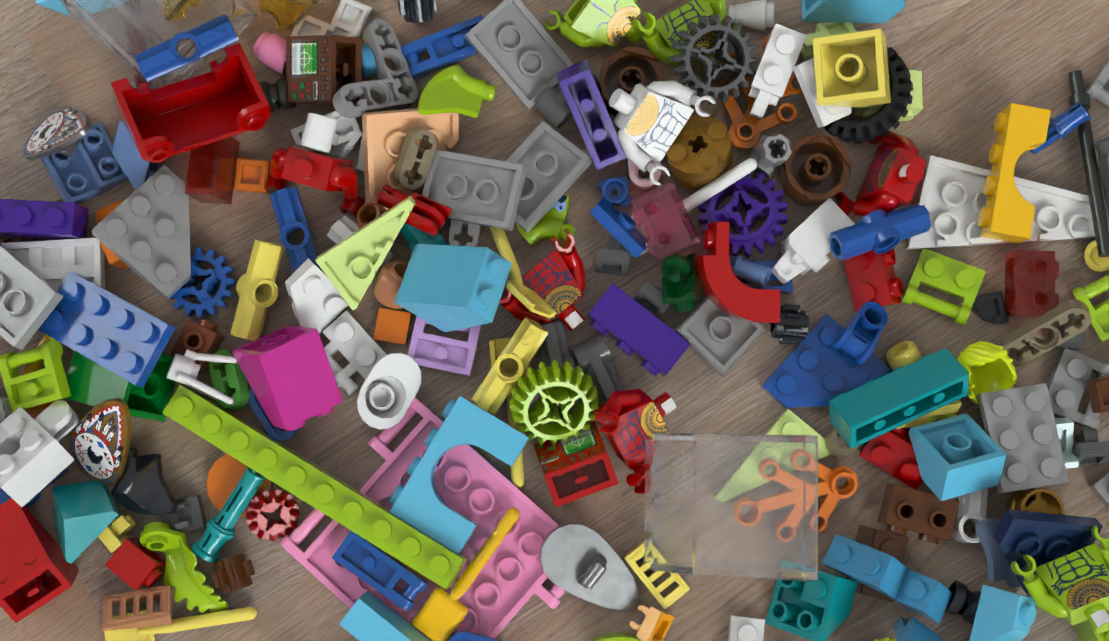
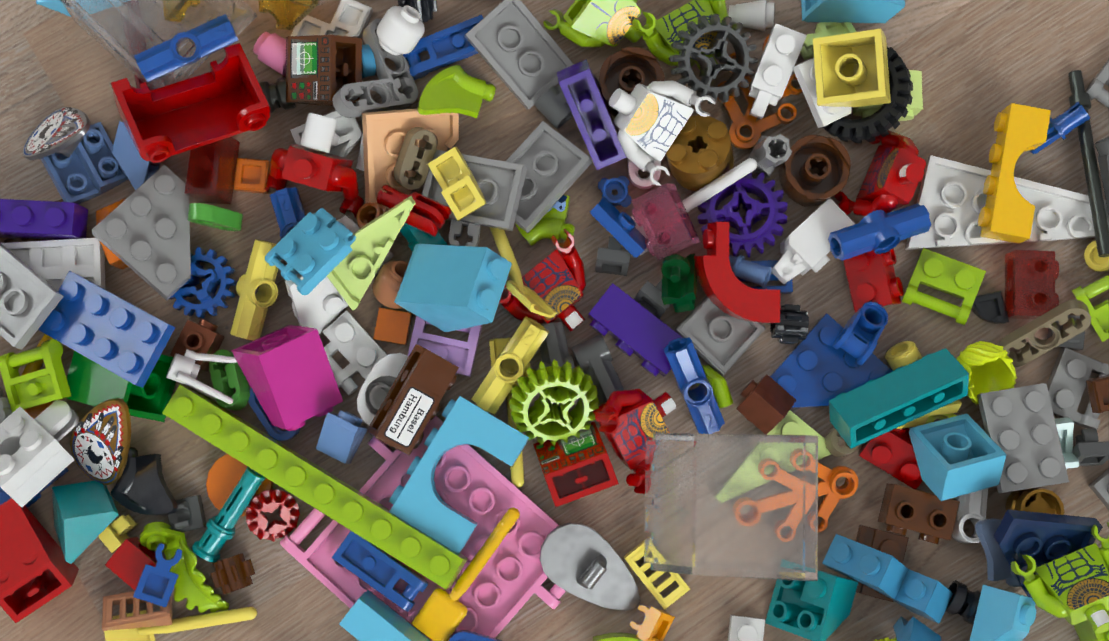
(157, 581): none -> blue plate
(215, 217): none -> bright green beam
(311, 250): none -> medium azure plate
(341, 436): none -> medium blue slope
(400, 30): none -> white head
(413, 400): none -> reddish brown brick
(457, 183): none -> light yellow slope
(689, 371): none -> blue piece
(719, 385): none -> lime arm
(765, 403): none -> copper brick

